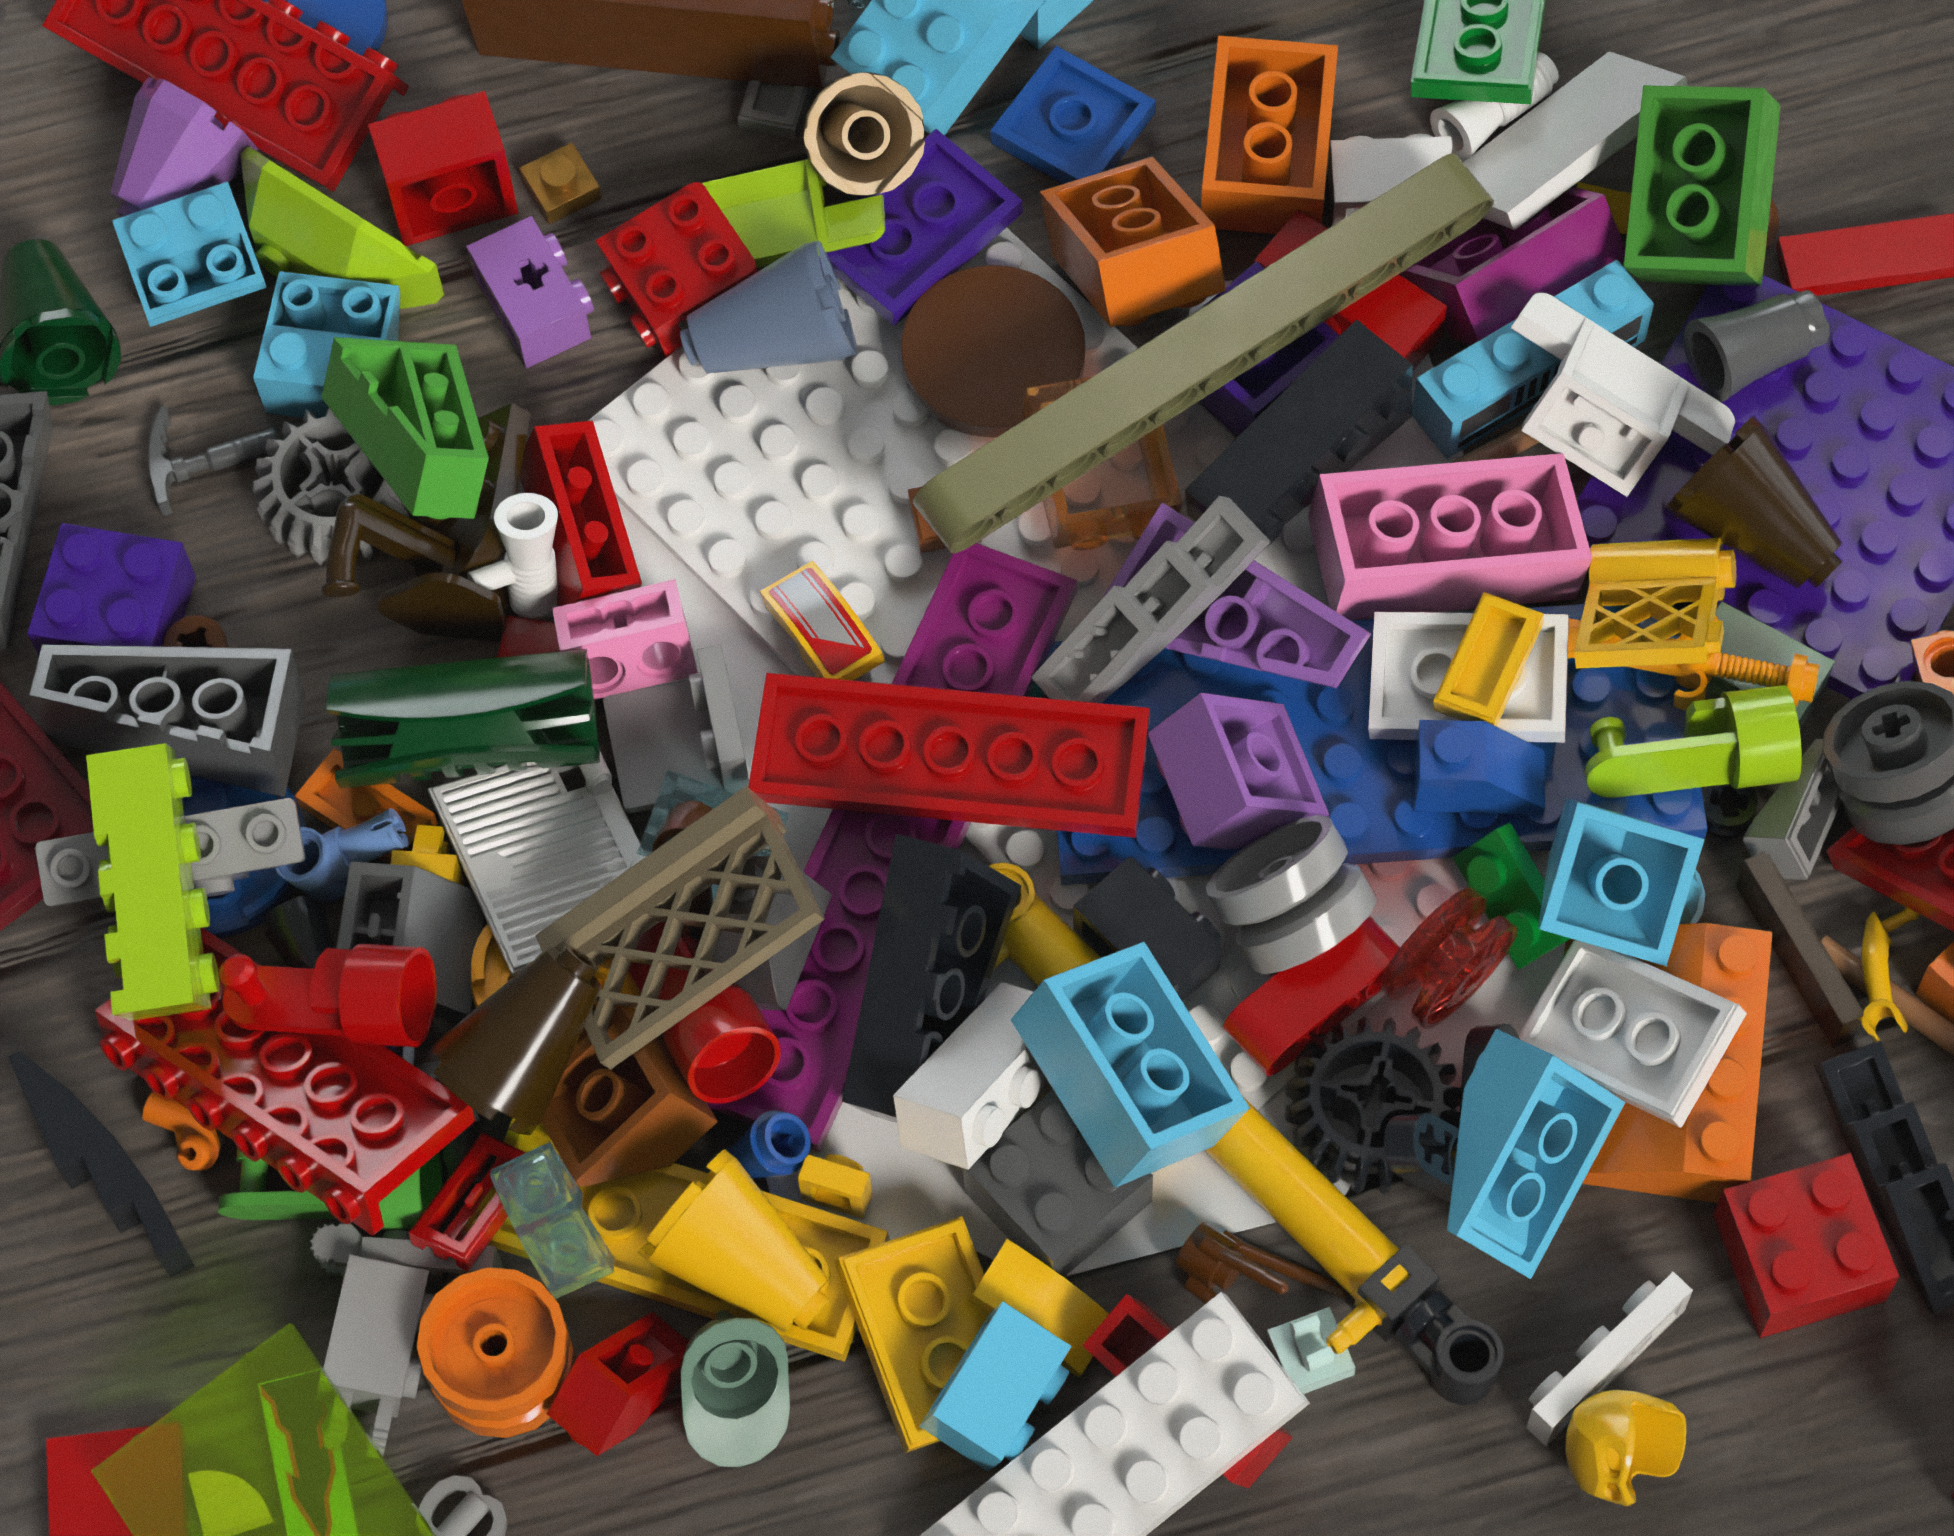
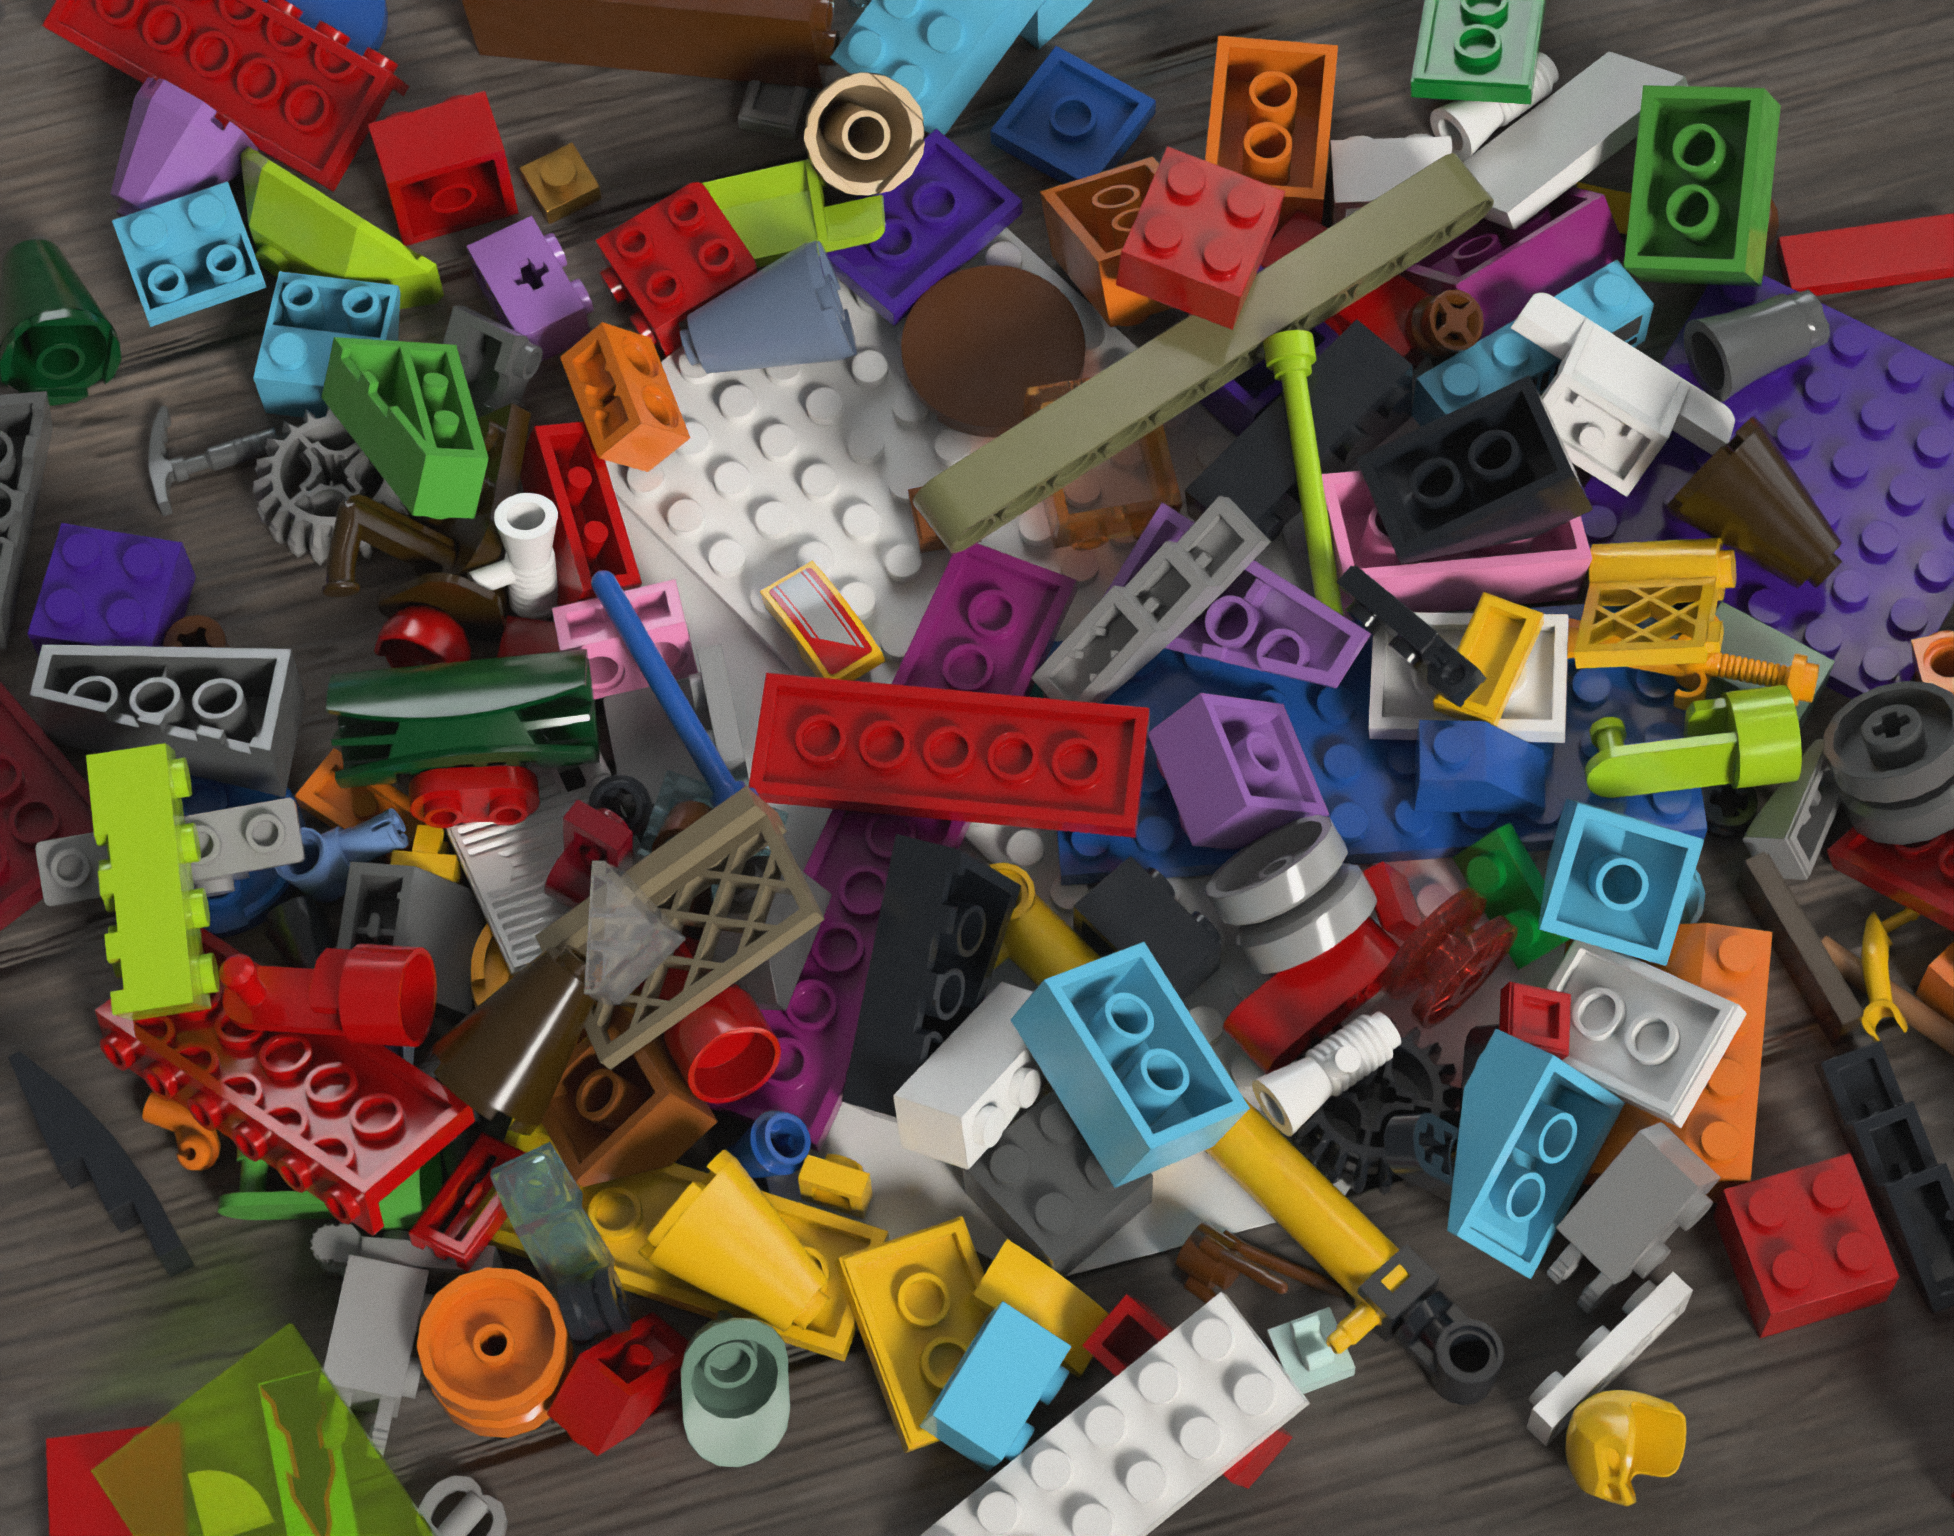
(422, 637): none -> red hair
(474, 795): none -> red plate
(493, 359): none -> dark grey cylinder
(587, 838): none -> dark red plate
(594, 1305): none -> black wheel
(613, 789): none -> black cone
(624, 397): none -> orange brick
(624, 937): none -> clear slope
(666, 688): none -> blue piece
(1199, 238): none -> red brick
(1291, 359): none -> lime piece
(1299, 1089): none -> white piece
(1395, 901): none -> red tile
(1413, 639): none -> black hinge
(1460, 325): none -> reddish brown wheel
(1475, 477): none -> black slope
(1536, 1017): none -> red tile
(1633, 1212): none -> light grey hinge

